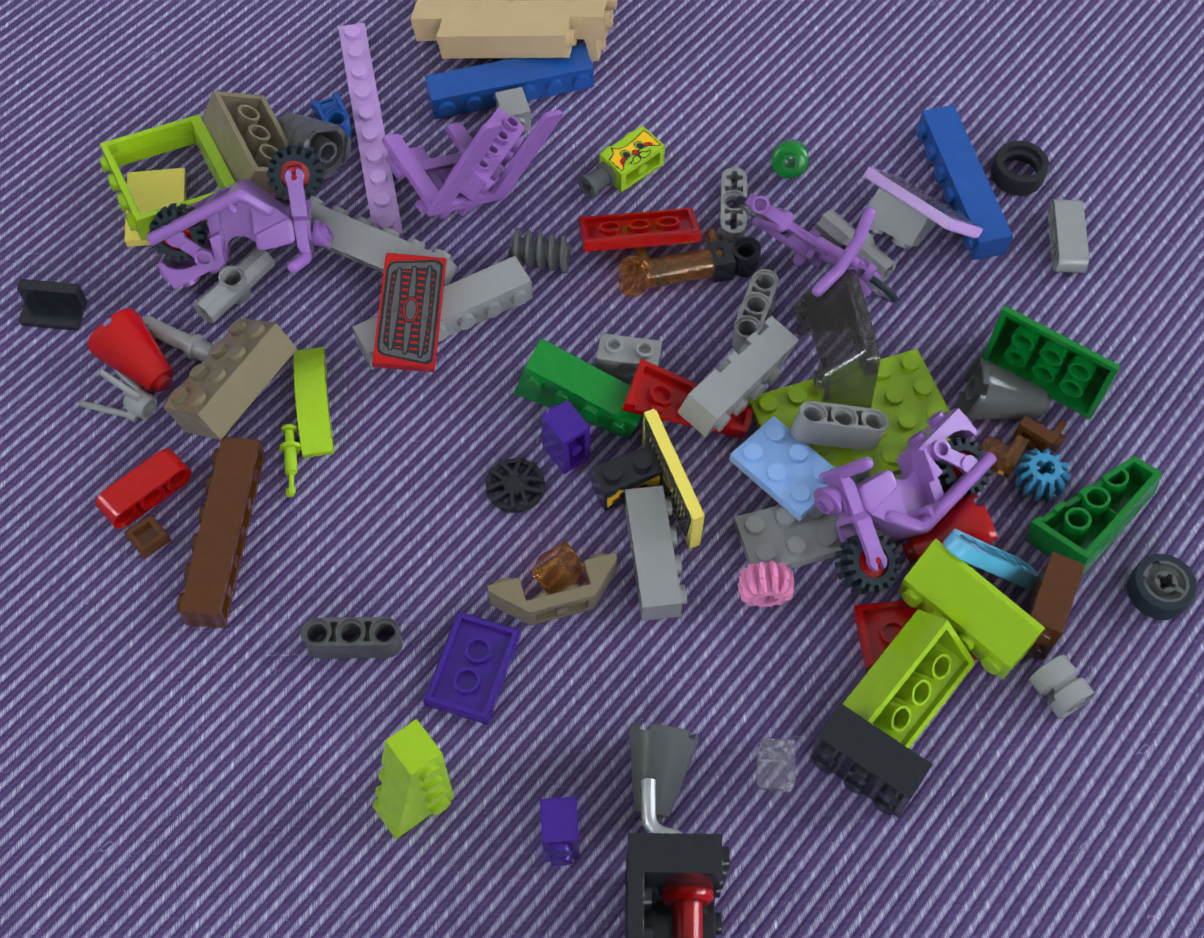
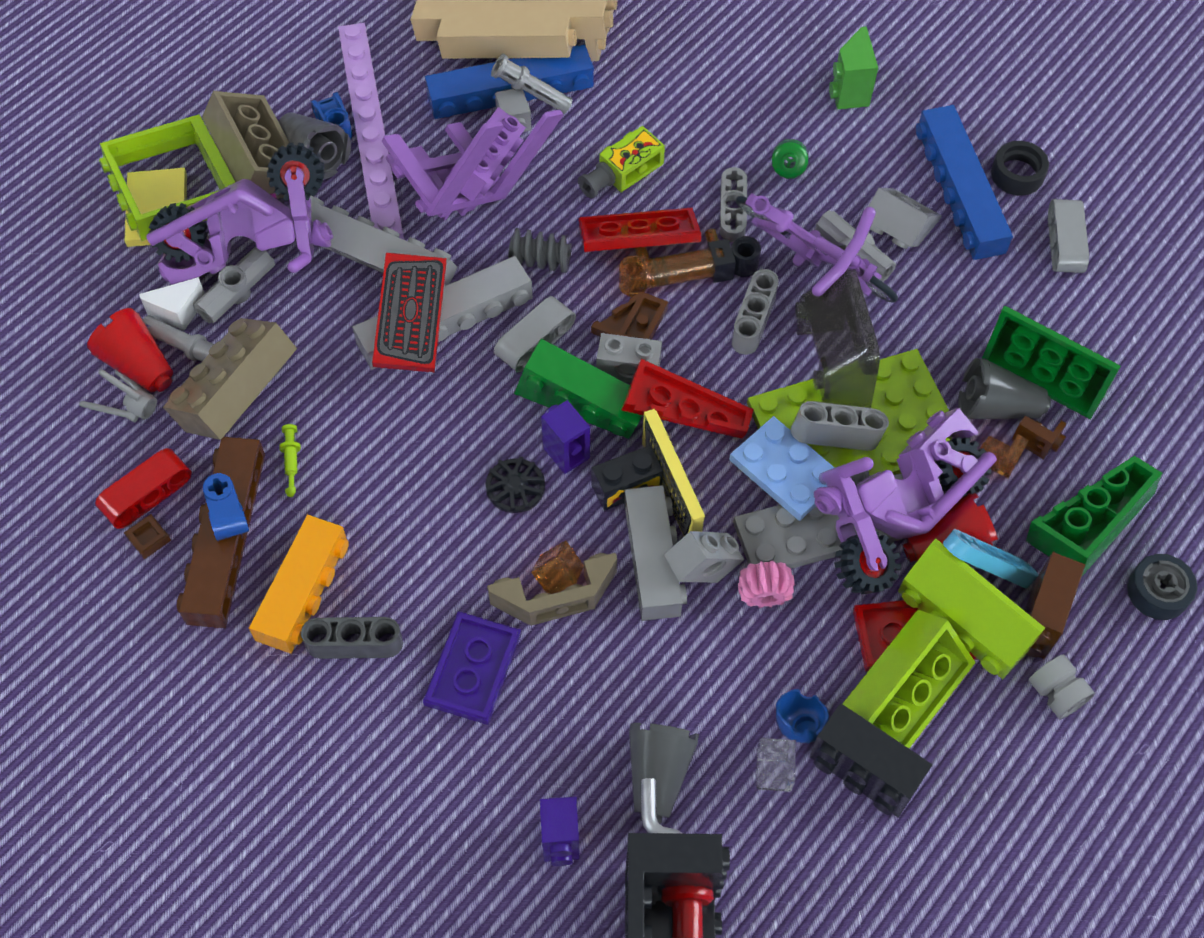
(51, 304): black panel -> none
(174, 302): none -> white slope
(224, 510): none -> blue piece
(299, 584): none -> light orange brick
(312, 402): lime slope -> none
(412, 780): lime wedge -> none
(521, 78): none -> light grey pin
(546, 322): none -> light grey beam
(634, 319): none -> reddish brown wing
(704, 556): none -> light grey brick
(739, 378): light grey wedge -> none
(800, 716): none -> blue hair
(854, 72): none -> bright green slope
(923, 203): lavender tile -> none
(1041, 474): dark azure gear -> none

